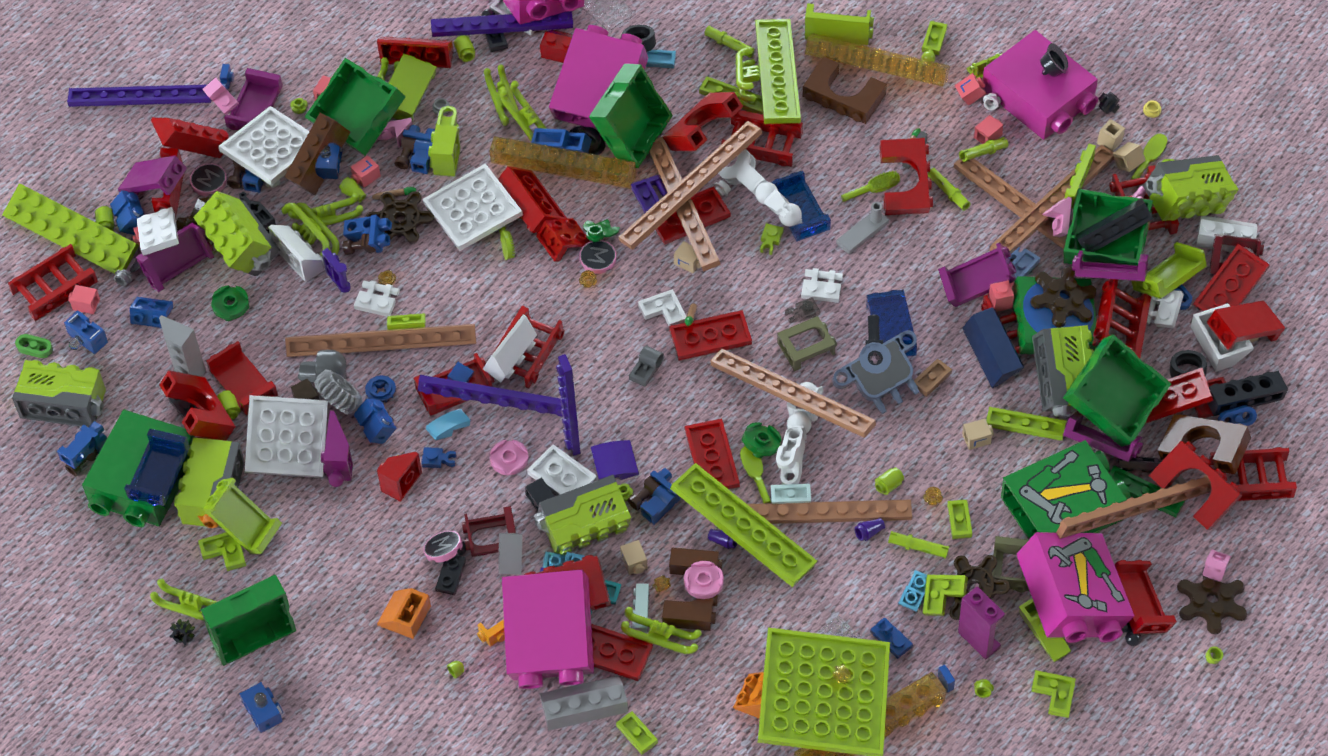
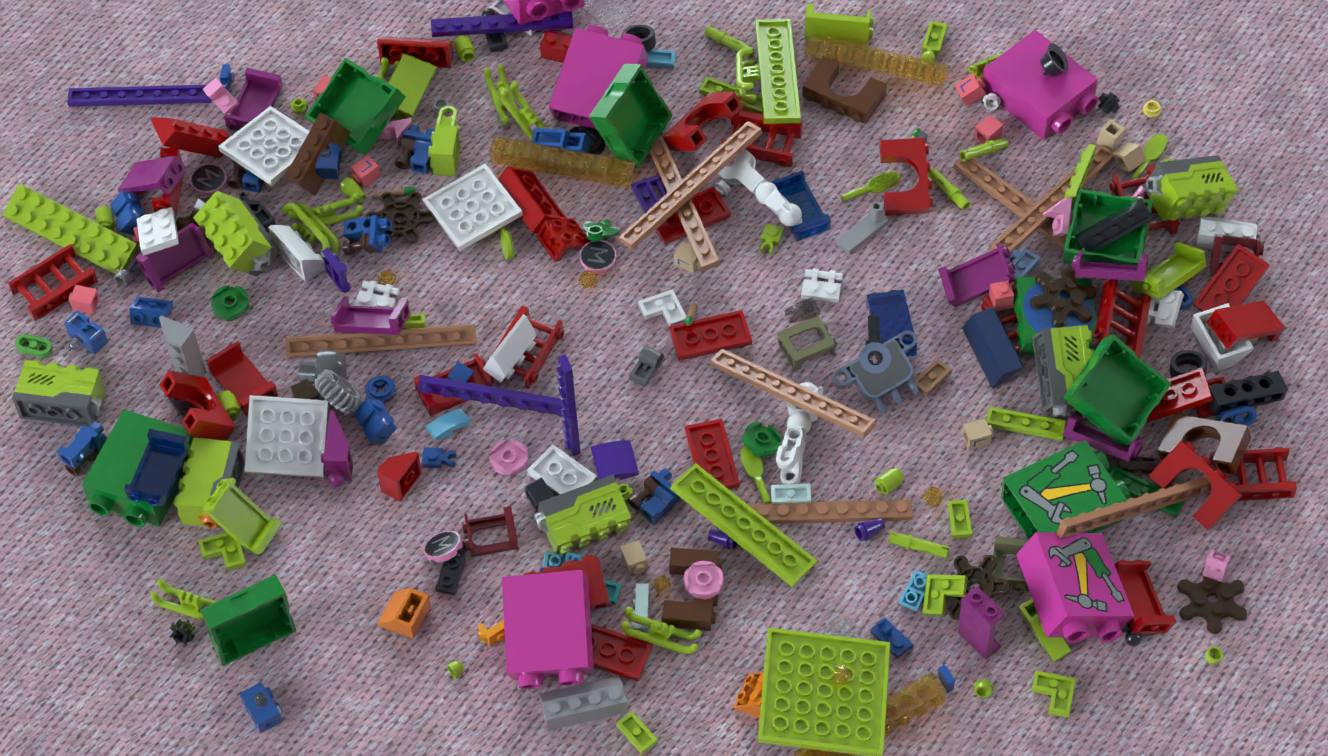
(370, 319): none -> magenta panel
(510, 553): light grey hinge -> none

